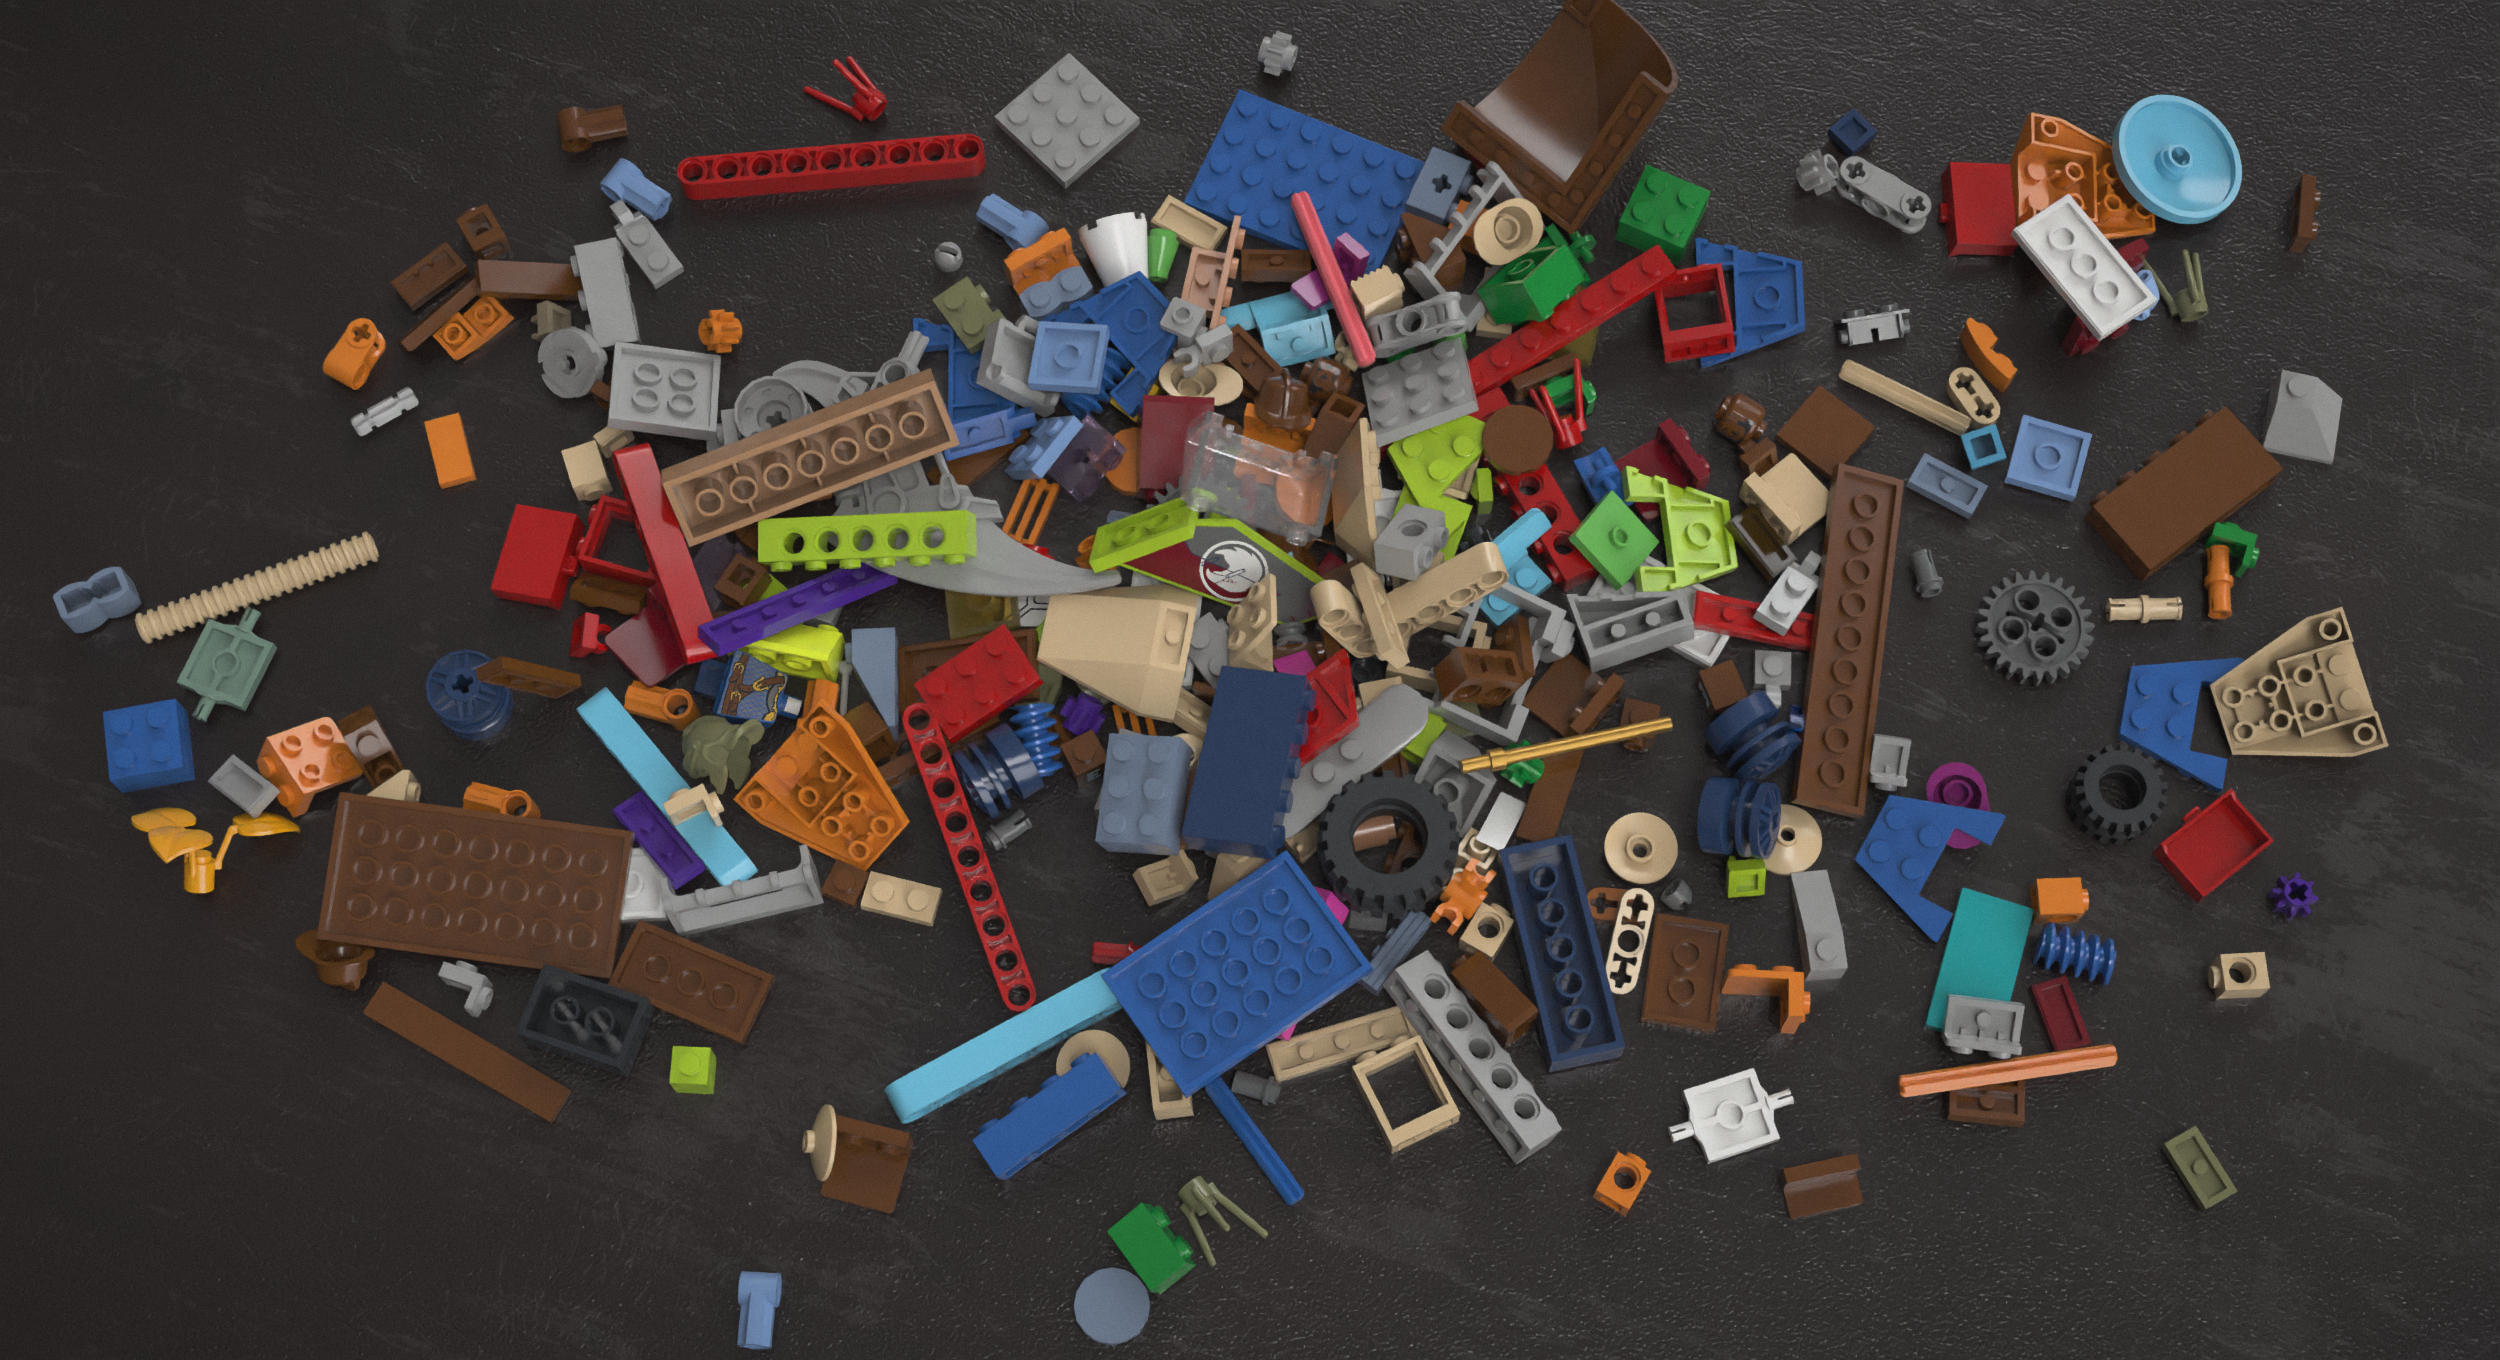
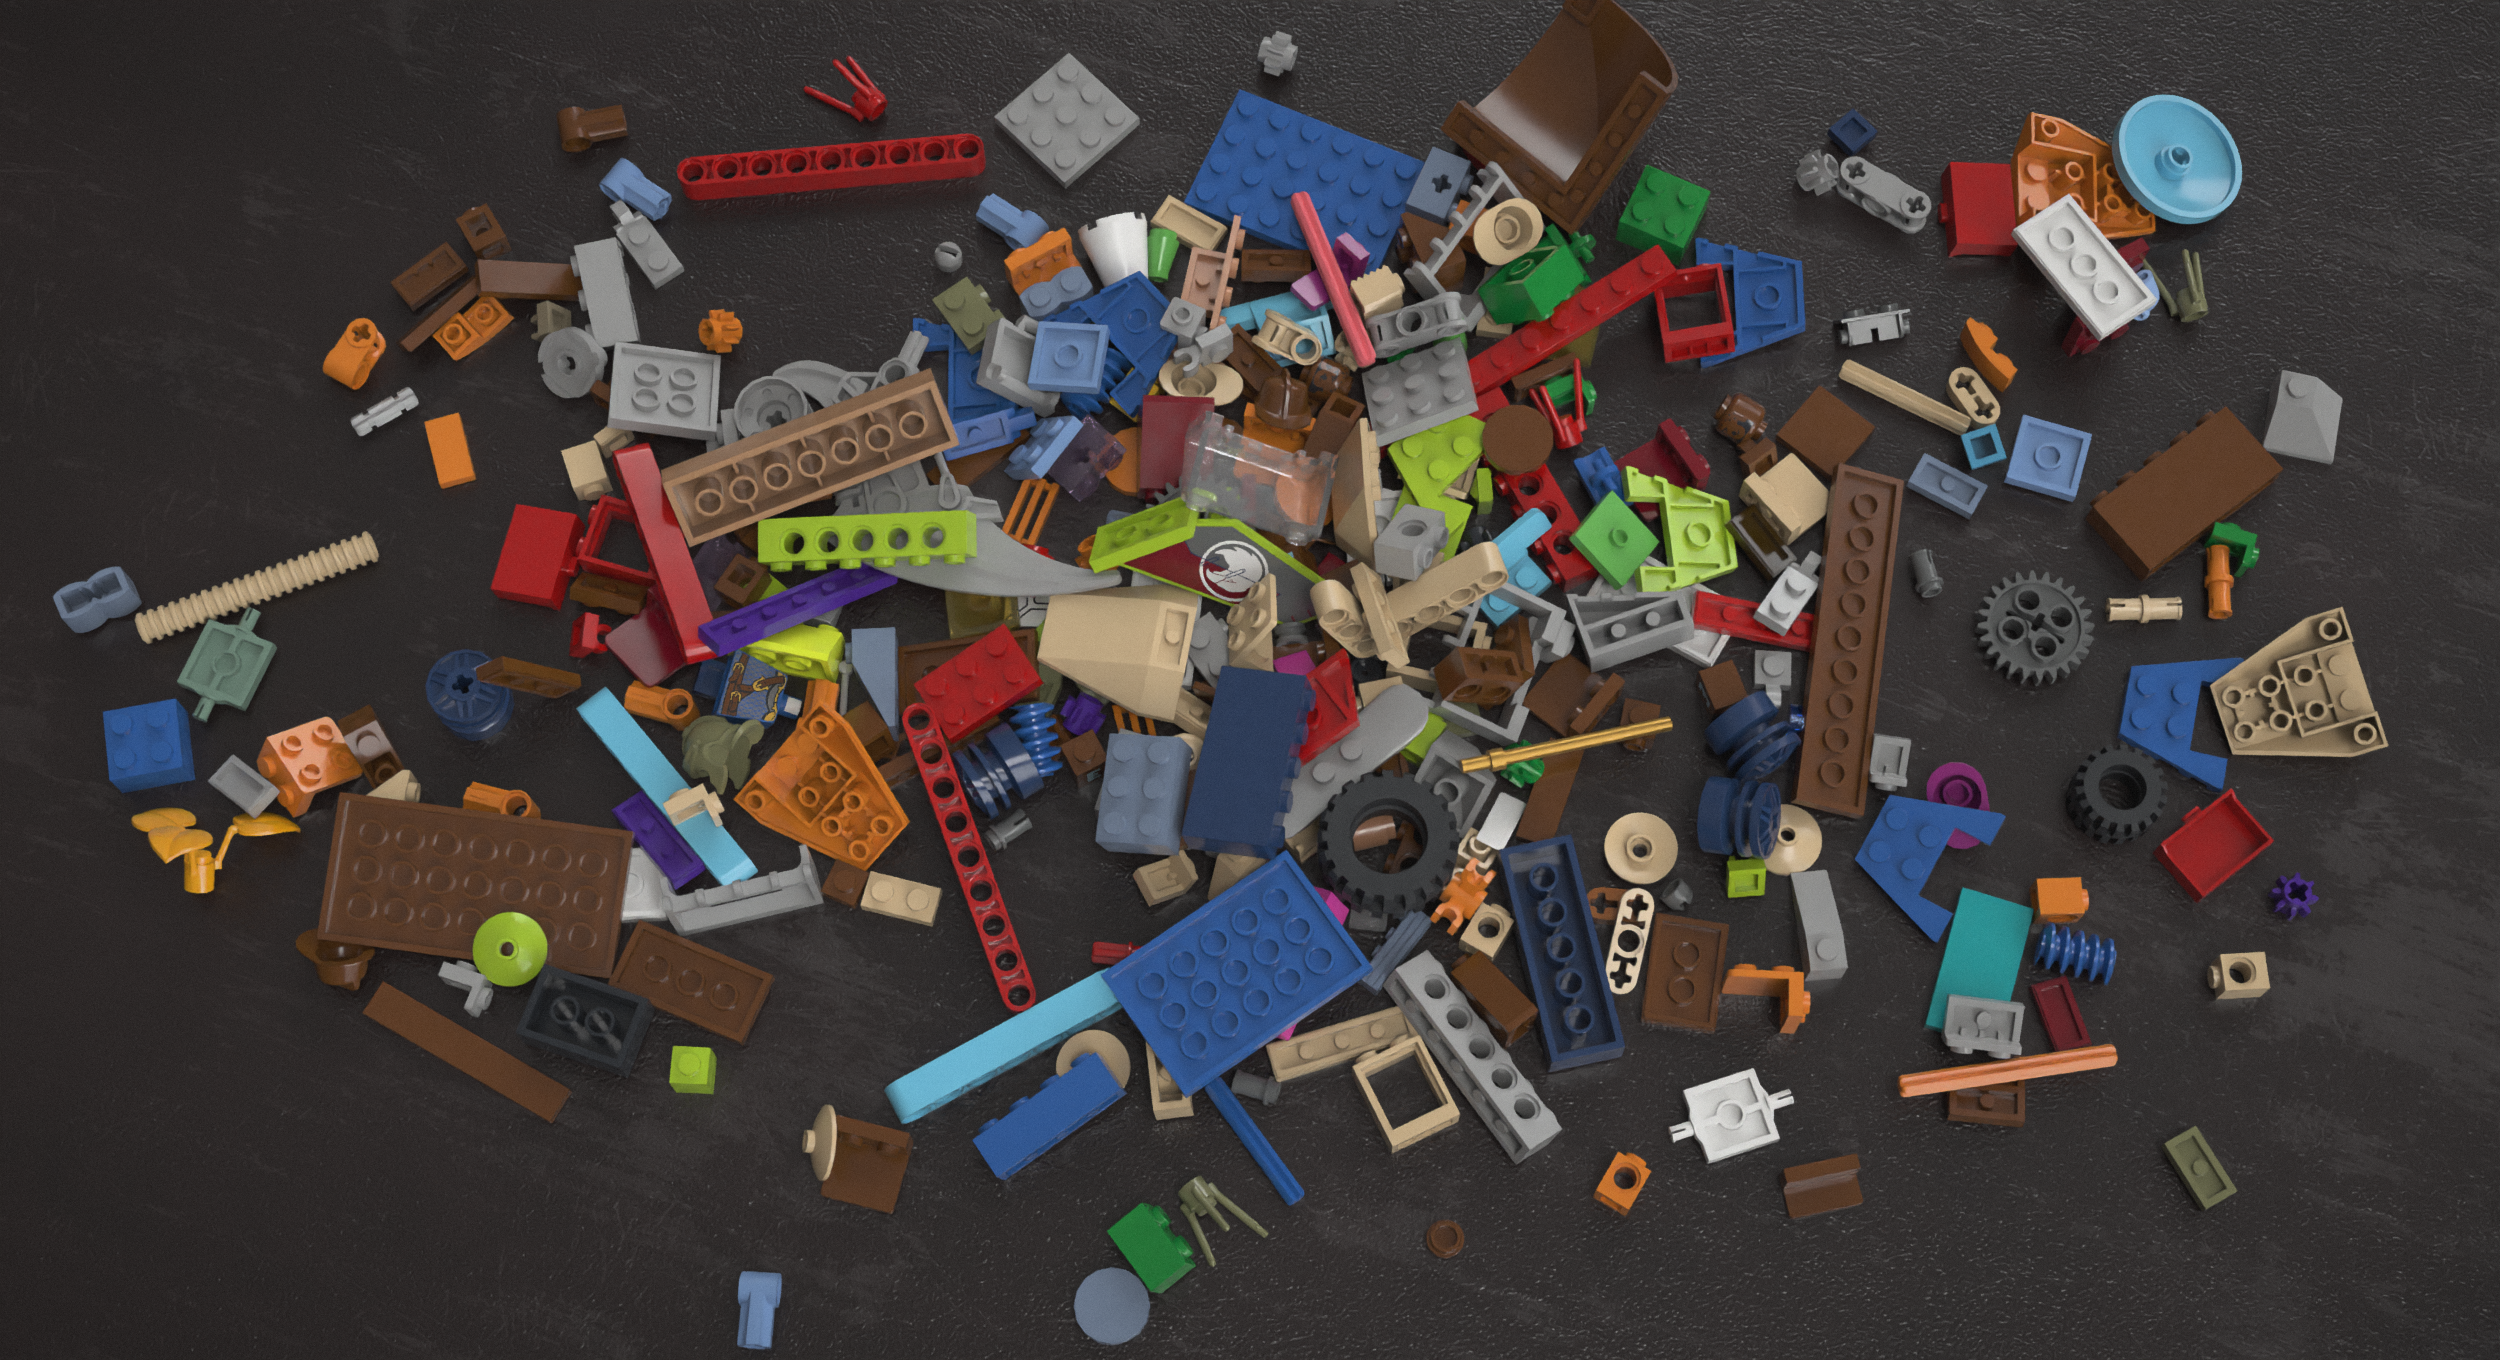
(528, 954): none -> lime dish
(1282, 335): none -> tan piece
(1445, 1238): none -> reddish brown plate
(2305, 201): reddish brown plate -> none

